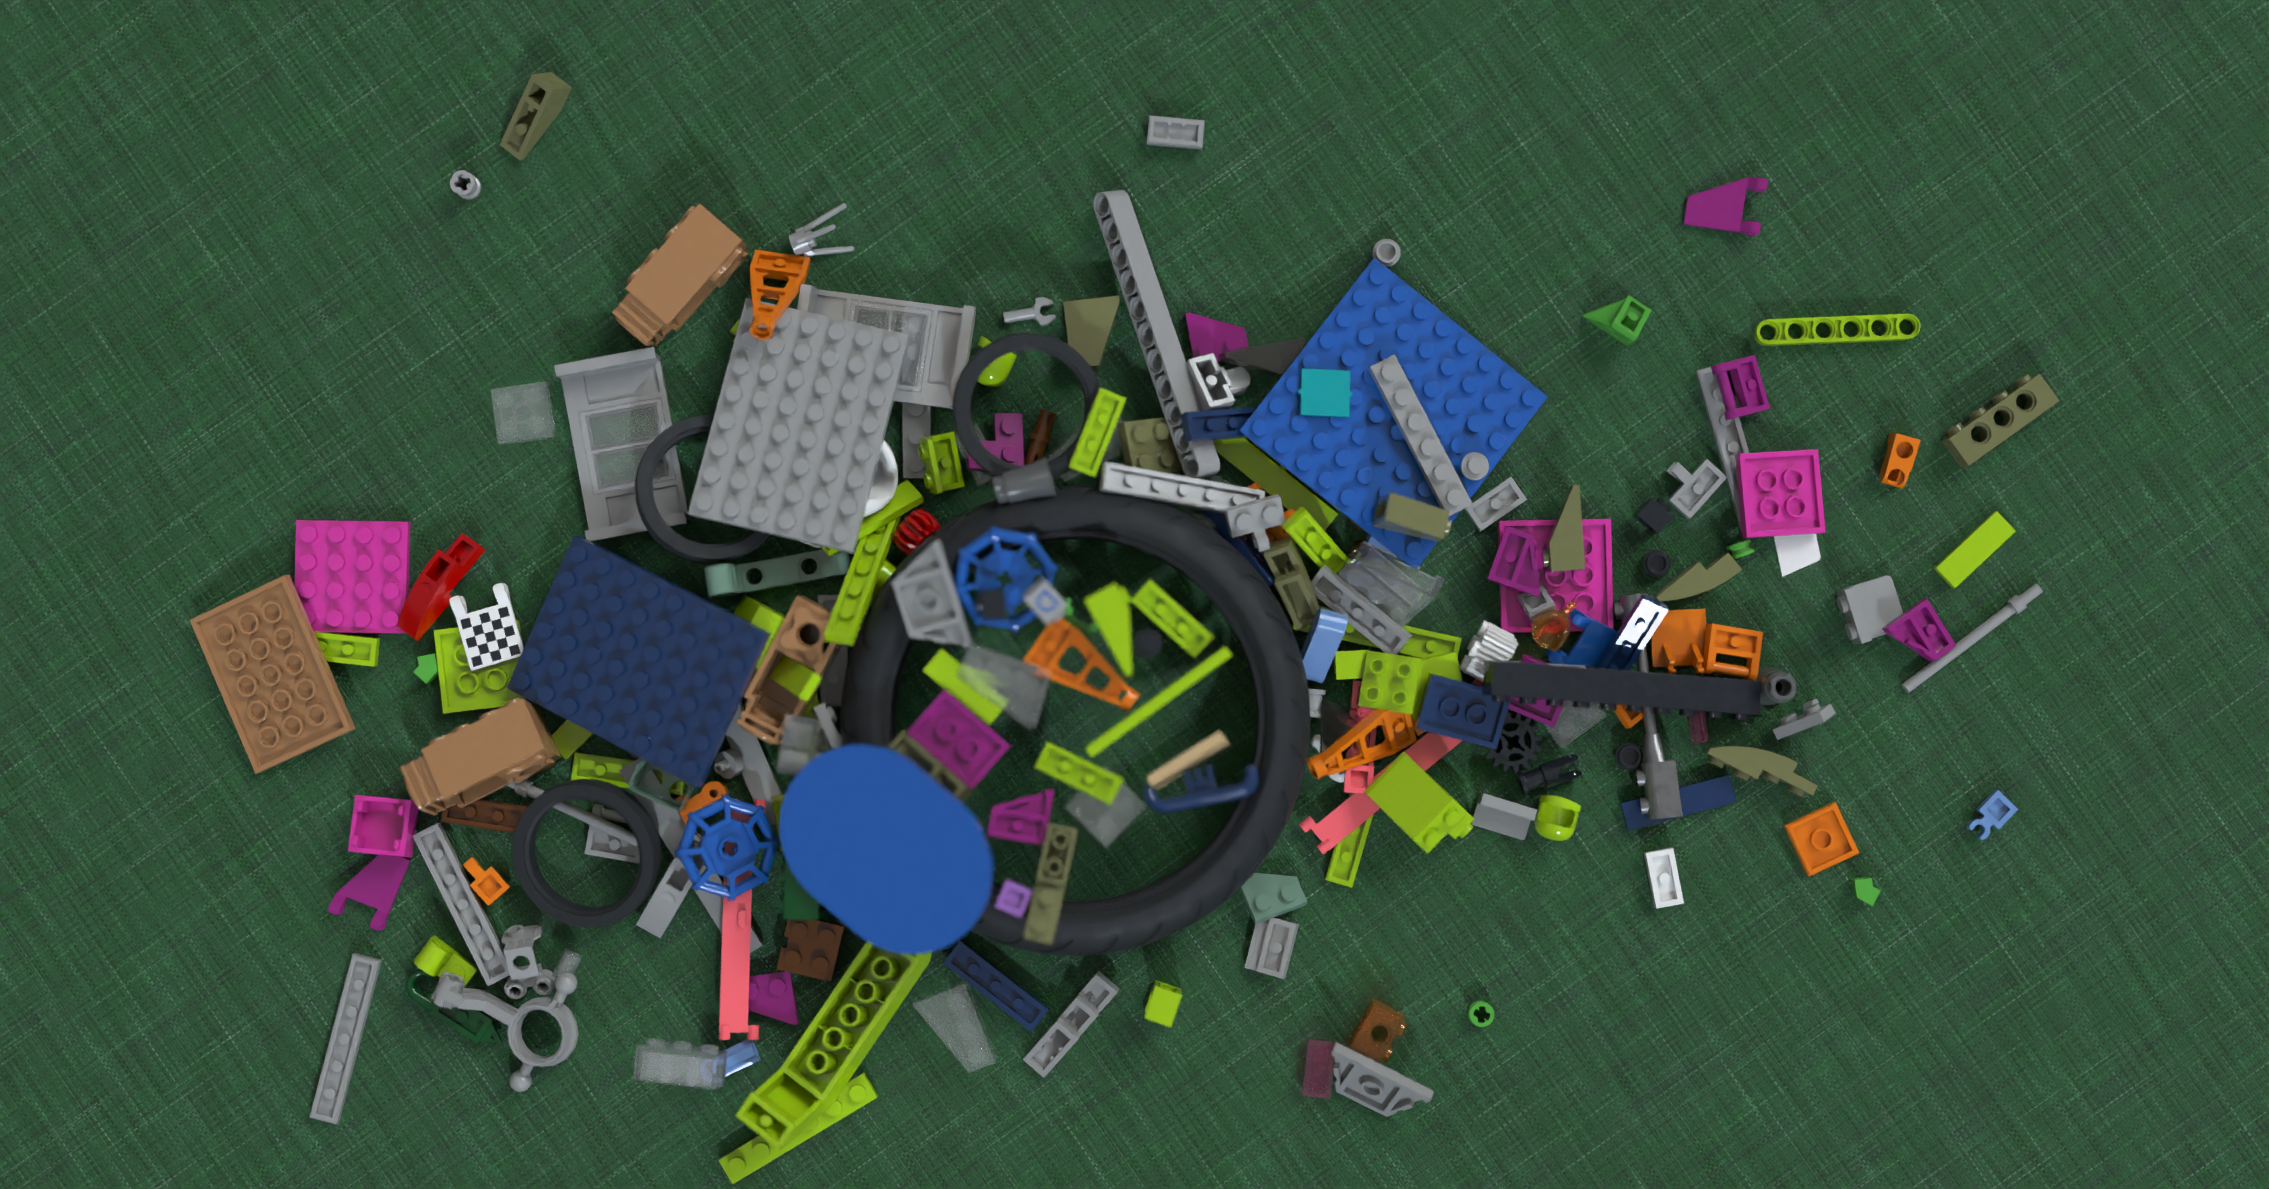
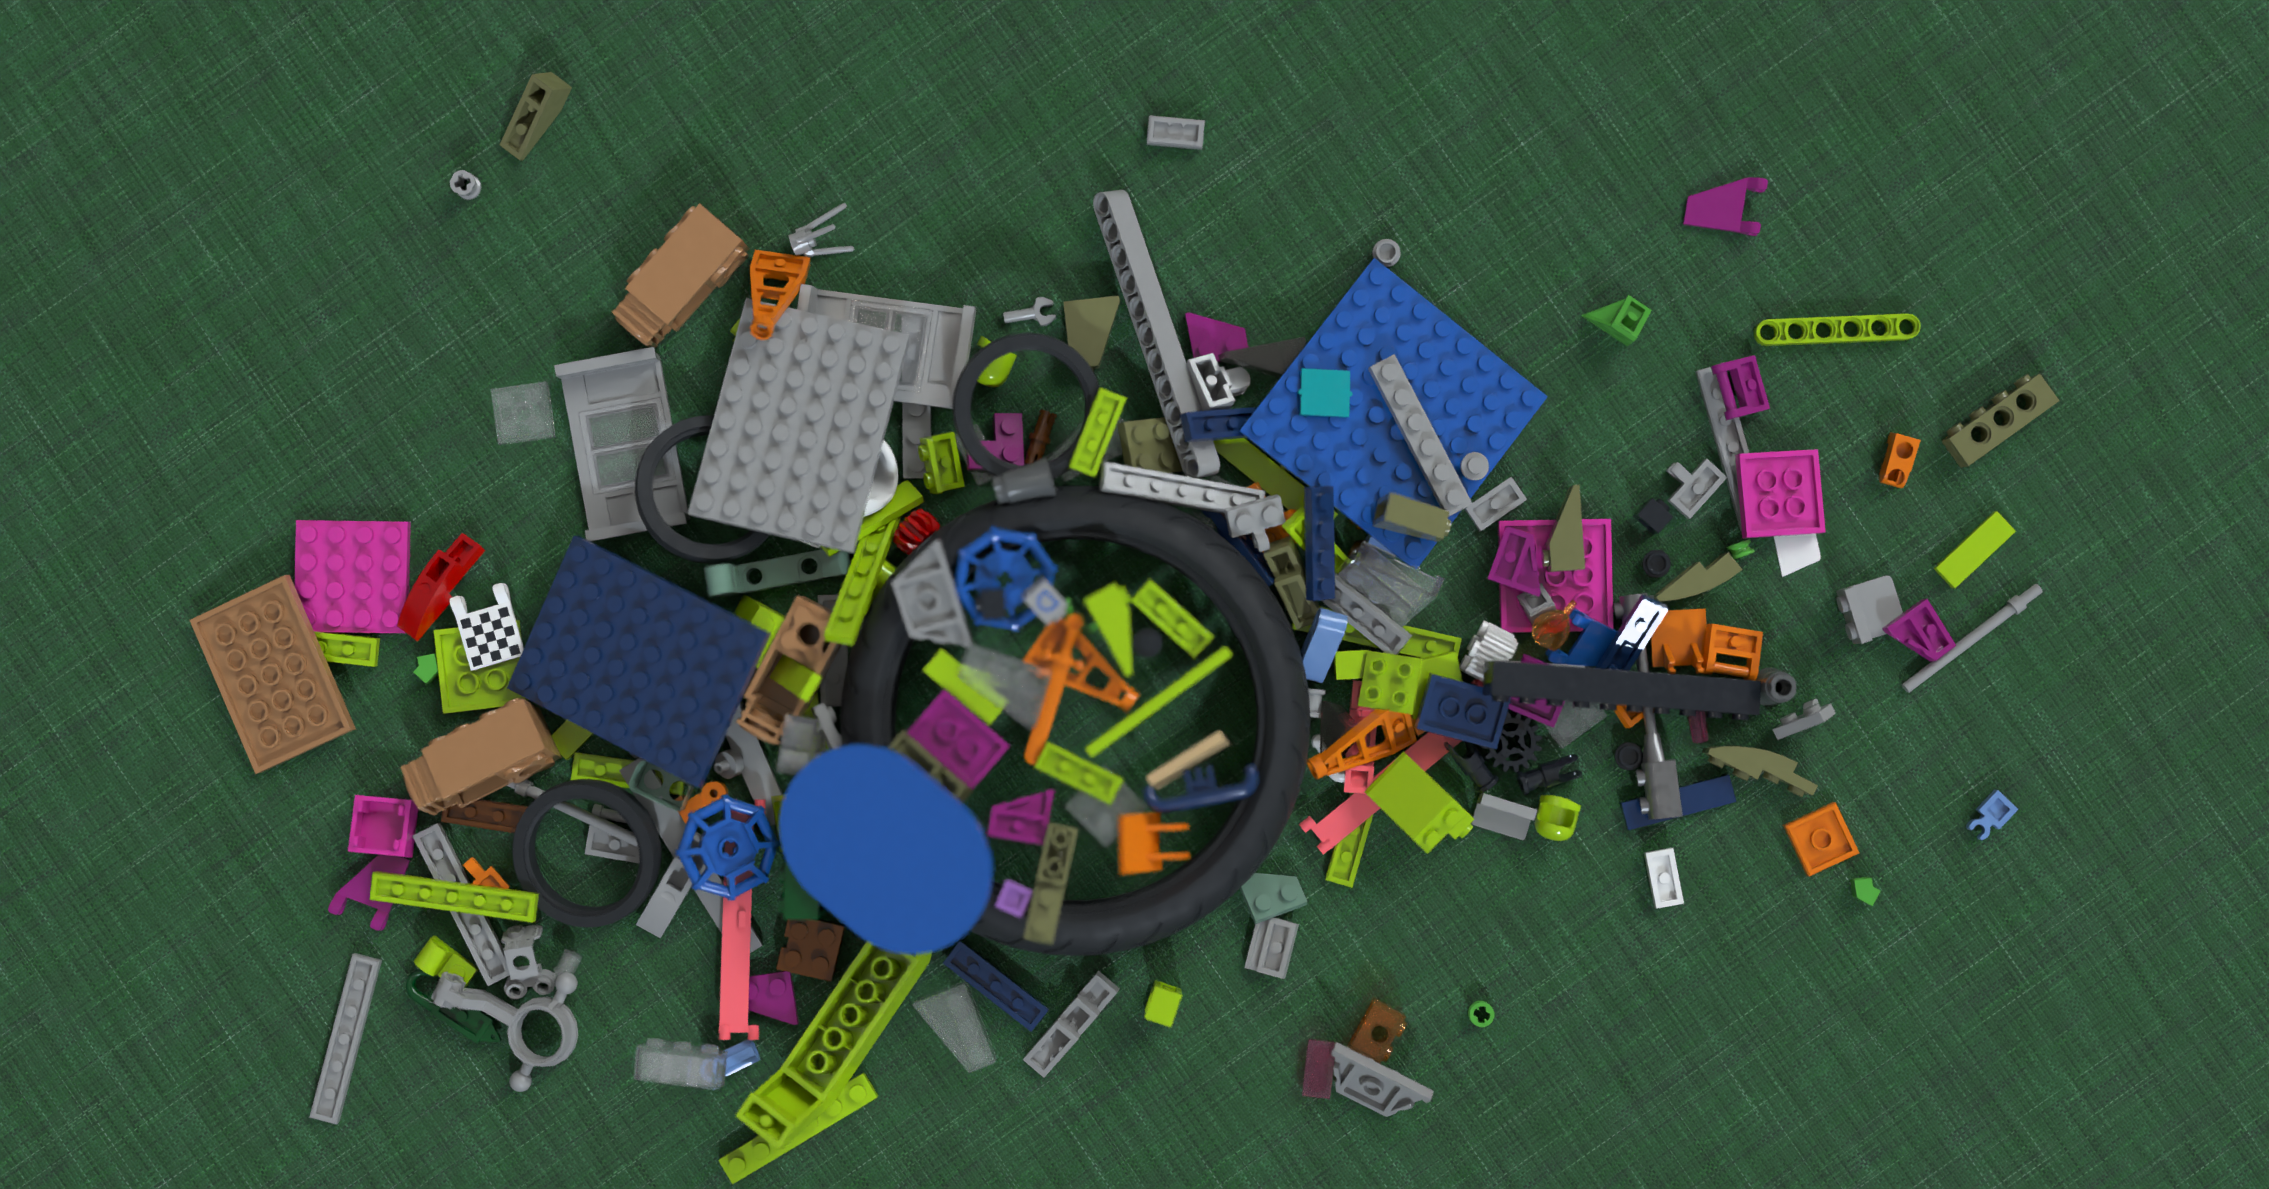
(454, 896): none -> lime tile
(1059, 669): none -> orange sword
(1140, 842): none -> orange plate
(1319, 543): none -> dark blue plate
(1473, 765): none -> black piece

